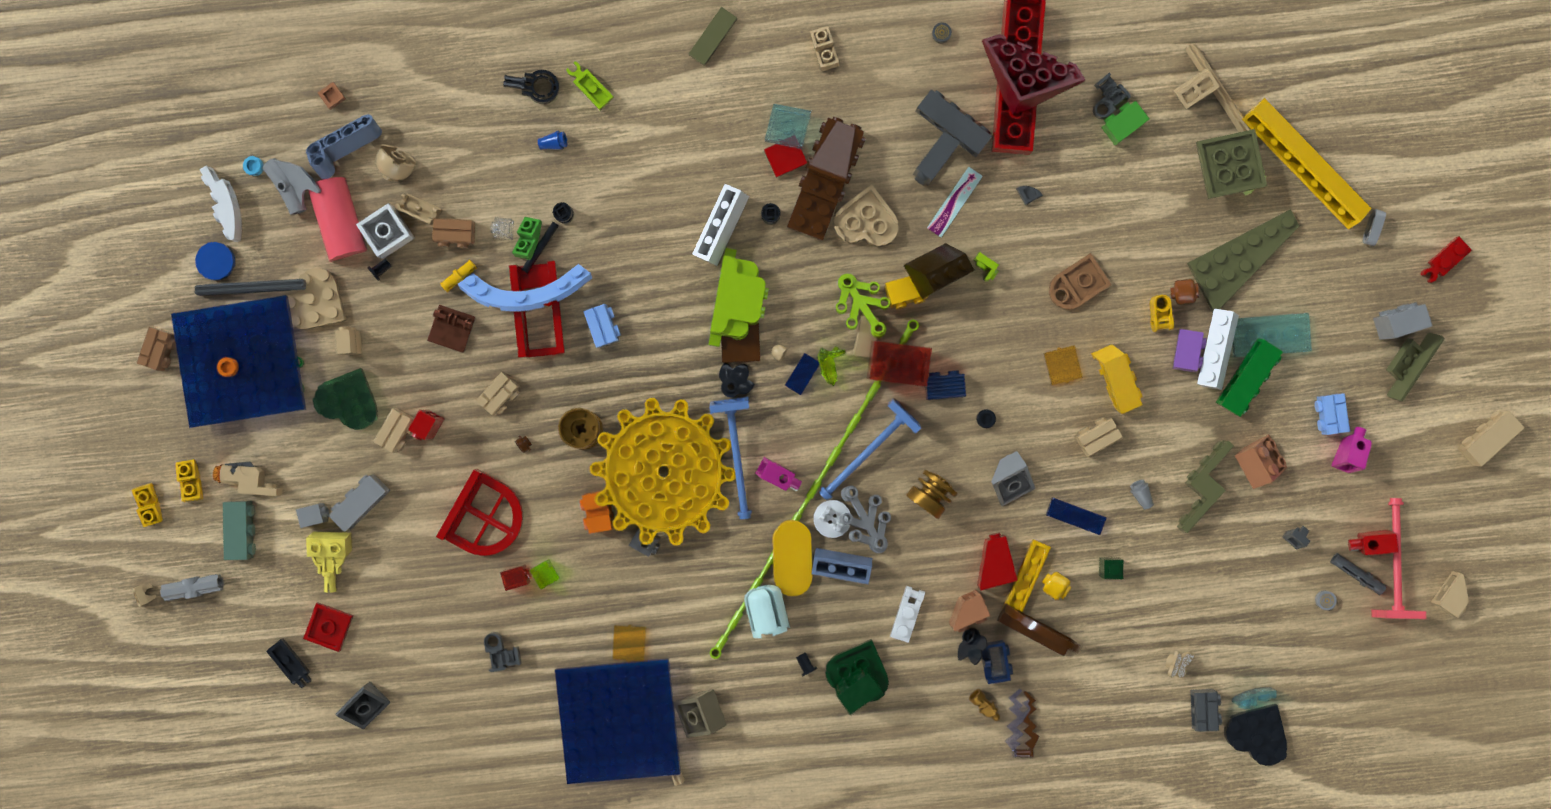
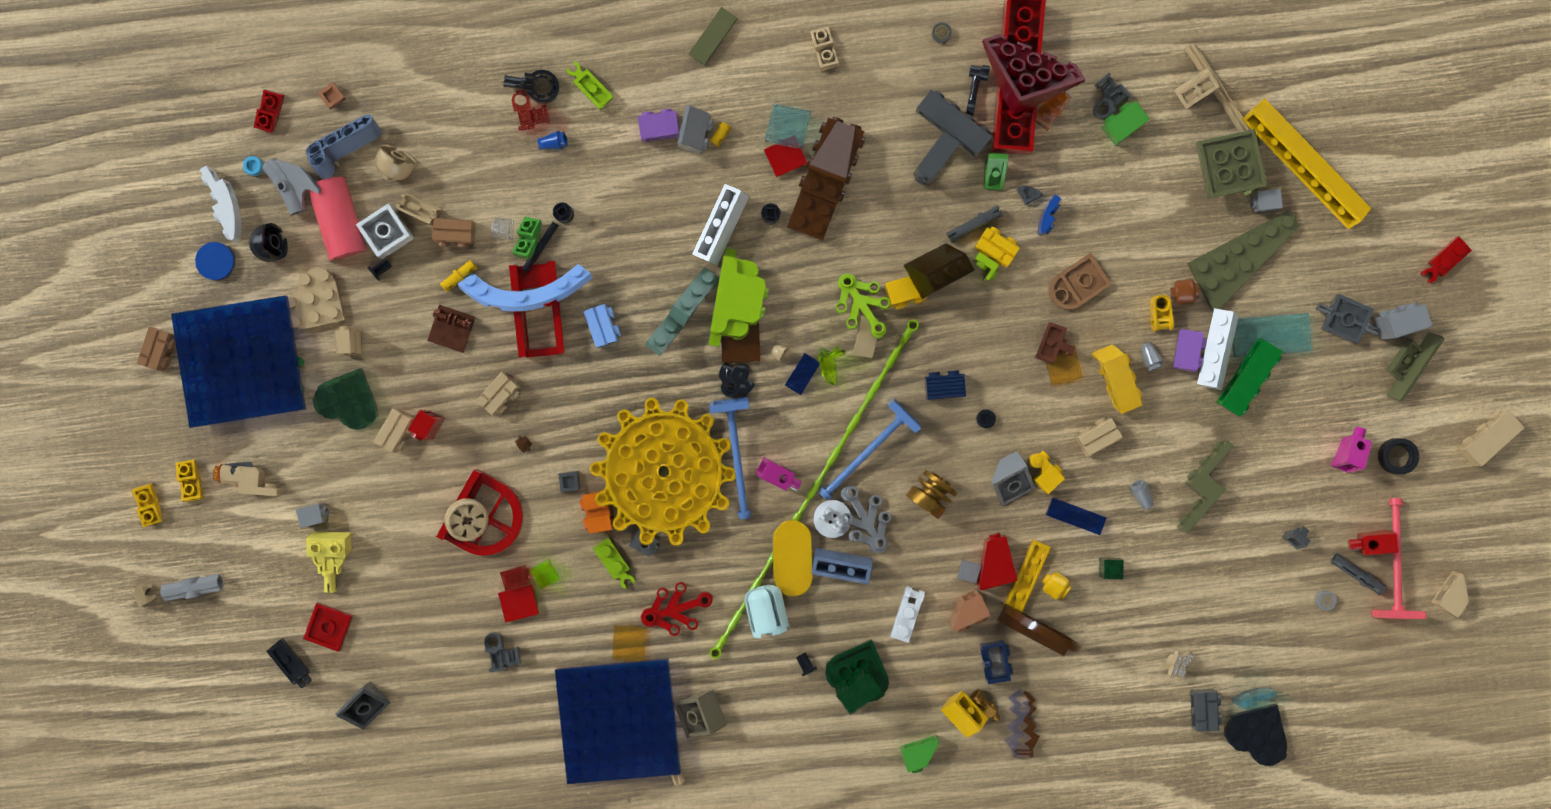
(227, 367): orange tile -> none
(238, 530): sand green brick -> none
(250, 287): dark grey axle -> none
(268, 243): none -> black cylinder
(269, 111): none -> red slope
(358, 502): light grey brick -> none
(466, 531): none -> tan wheel
(518, 603): none -> red piece
(527, 115): none -> clear red piece
(569, 481): none -> dark grey tile
(570, 432): pearl gold wheel -> none
(613, 561): none -> lime plate
(658, 125): none -> medium lavender brick
(673, 610): none -> red plant
(682, 311): none -> sand green bracket
(694, 130): none -> light grey slope
(720, 134): none -> yellow pin
(866, 218): tan plate -> none
(899, 363): clear red brick -> none
(918, 753): none -> bright green slope
(954, 202): sticker -> none
(964, 714): none -> yellow brick
(969, 571): none -> light grey tile
(972, 646): black plate -> none
(974, 224): none -> dark grey pin
(977, 73): none -> black brick
(995, 171): none -> bright green slope
(997, 247): none -> yellow brick
(1046, 219): none -> blue slope
(1049, 475): none -> yellow brick
(1051, 109): none -> clear orange slope
(1054, 344): none -> copper hinge
(1151, 357): none -> light grey cone
(1261, 462): nougat slope -> none
(1266, 200): none -> light grey brick
(1332, 414): light blue brick -> none
(1347, 319): none -> dark grey plate
(1374, 227): light grey beam -> none
(1383, 456): none -> black tyre

